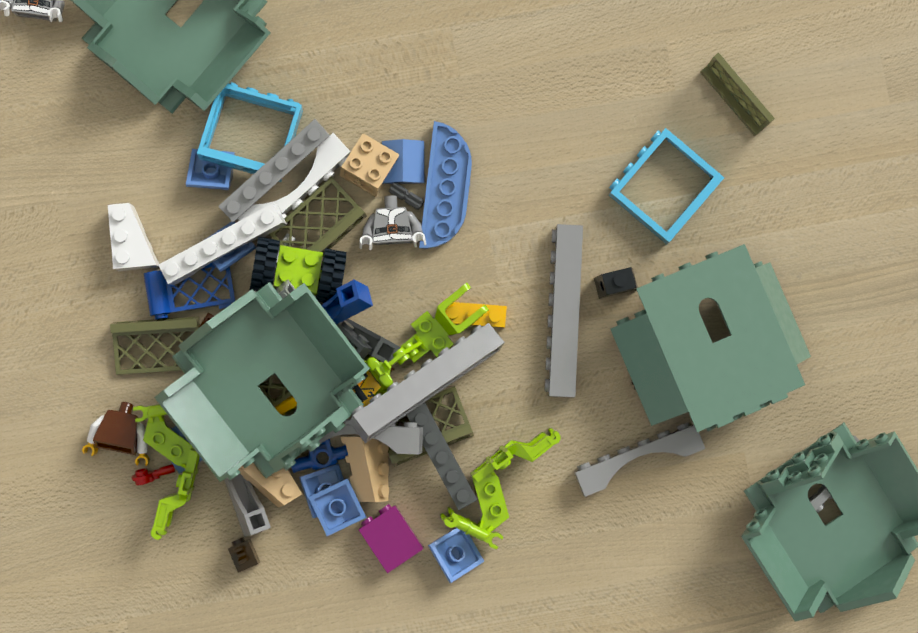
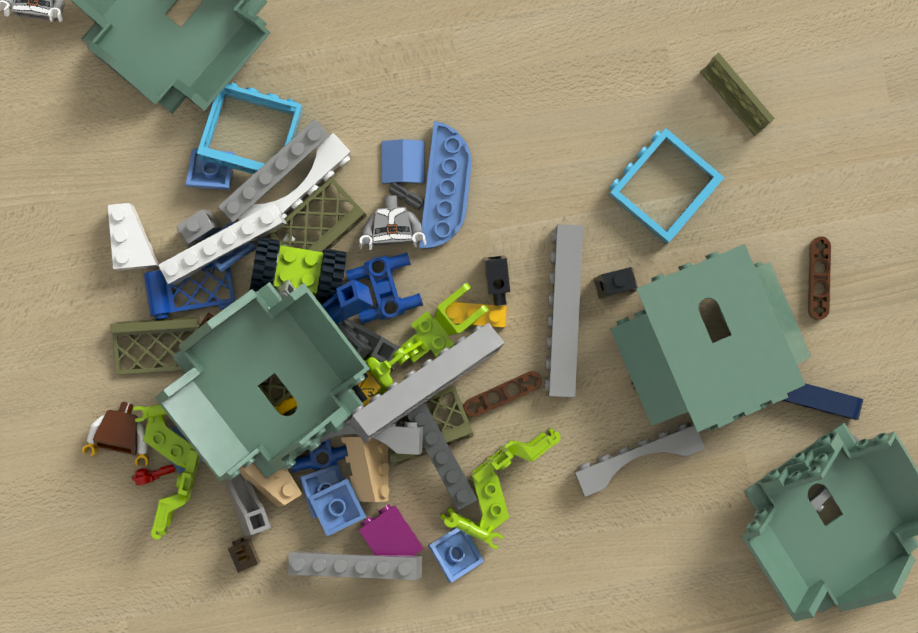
(198, 227): none -> light grey torso
(356, 566): none -> light grey arch
(368, 164): tan bracket -> none
(384, 288): none -> blue piece
(497, 268): none -> black torso
(504, 397): none -> reddish brown beam
(823, 278): none -> reddish brown beam
(826, 401): none -> dark blue beam

